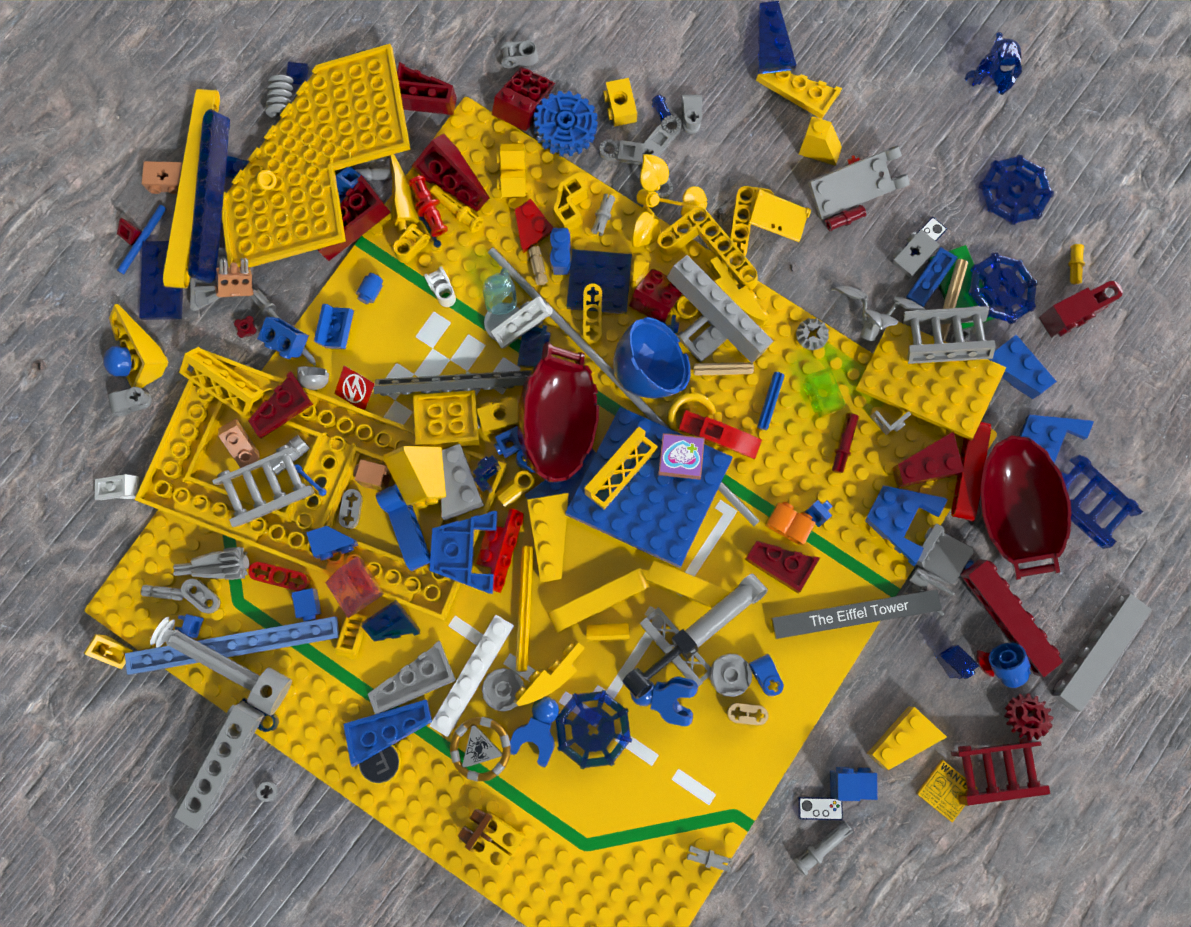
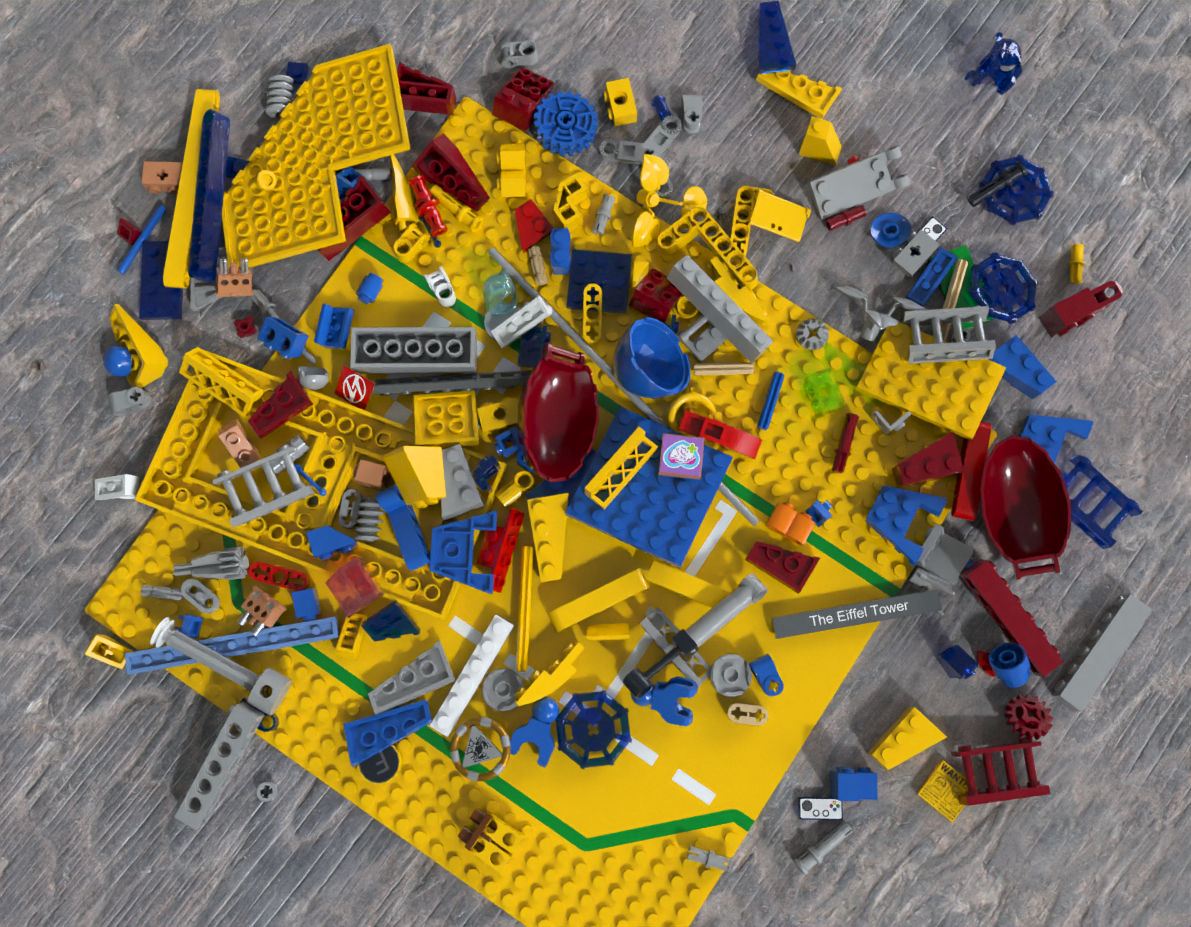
(262, 608): none -> nougat piece
(369, 520): none -> light grey piece
(413, 350): none -> light grey brick
(890, 223): none -> blue dish
(1004, 179): none -> black pin

